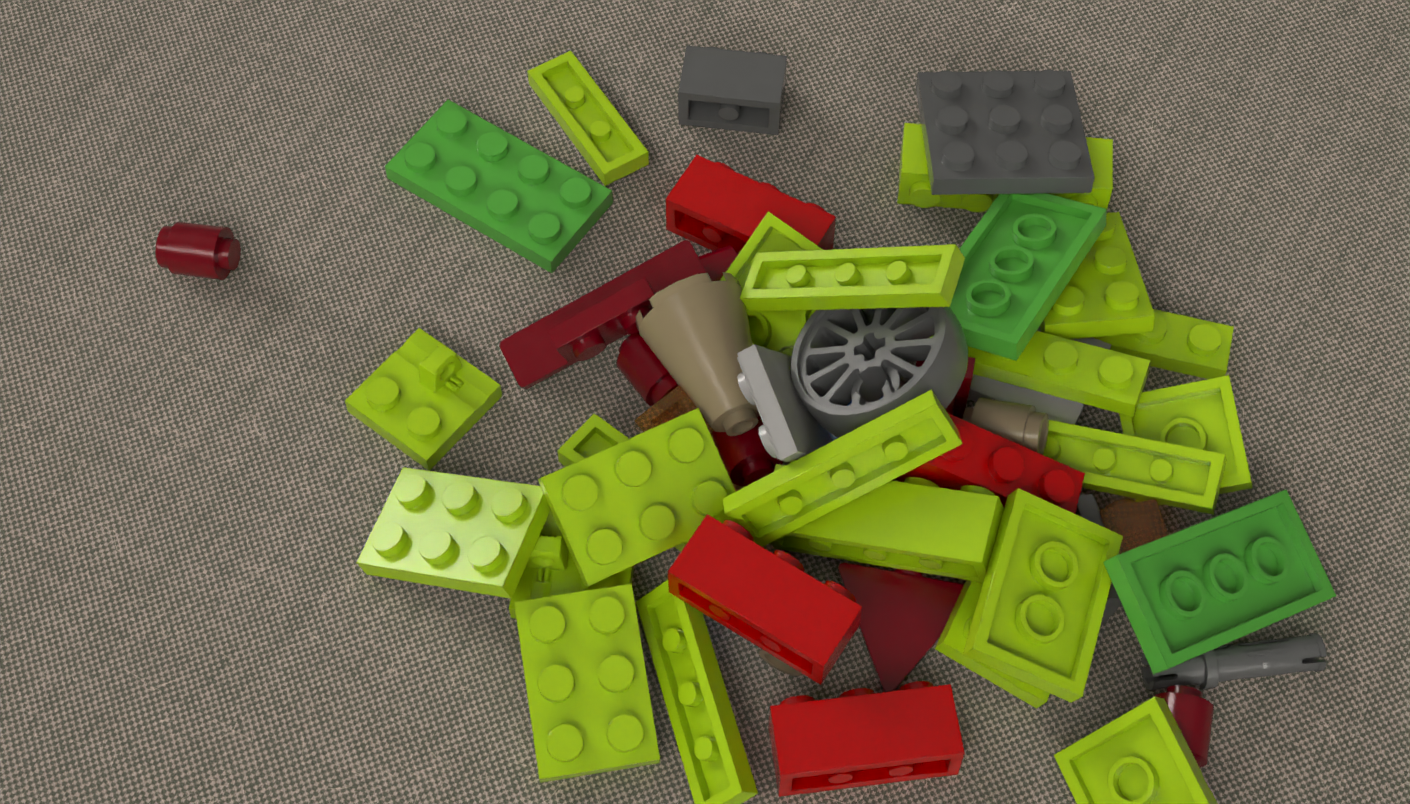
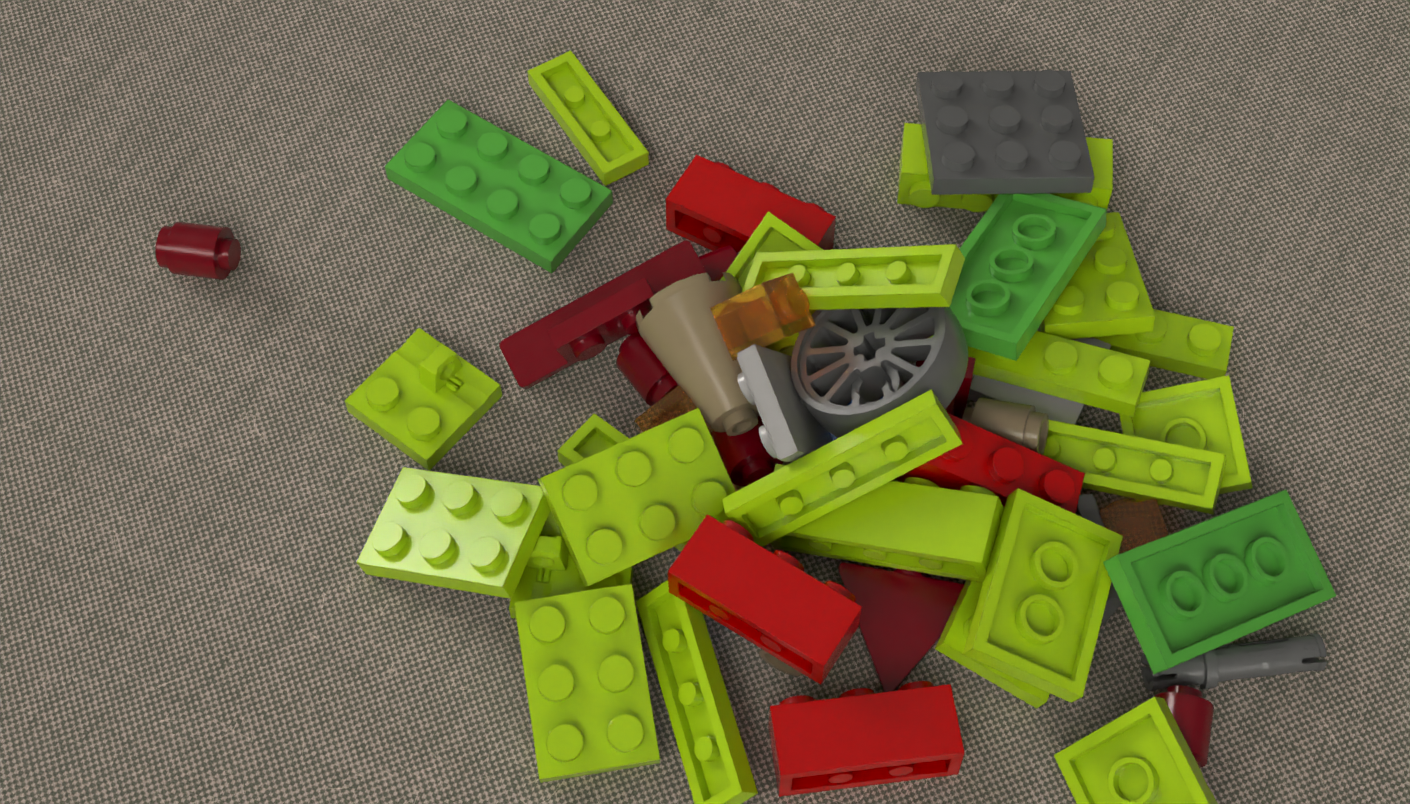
(732, 90): dark grey brick -> none
(763, 315): none -> clear orange brick

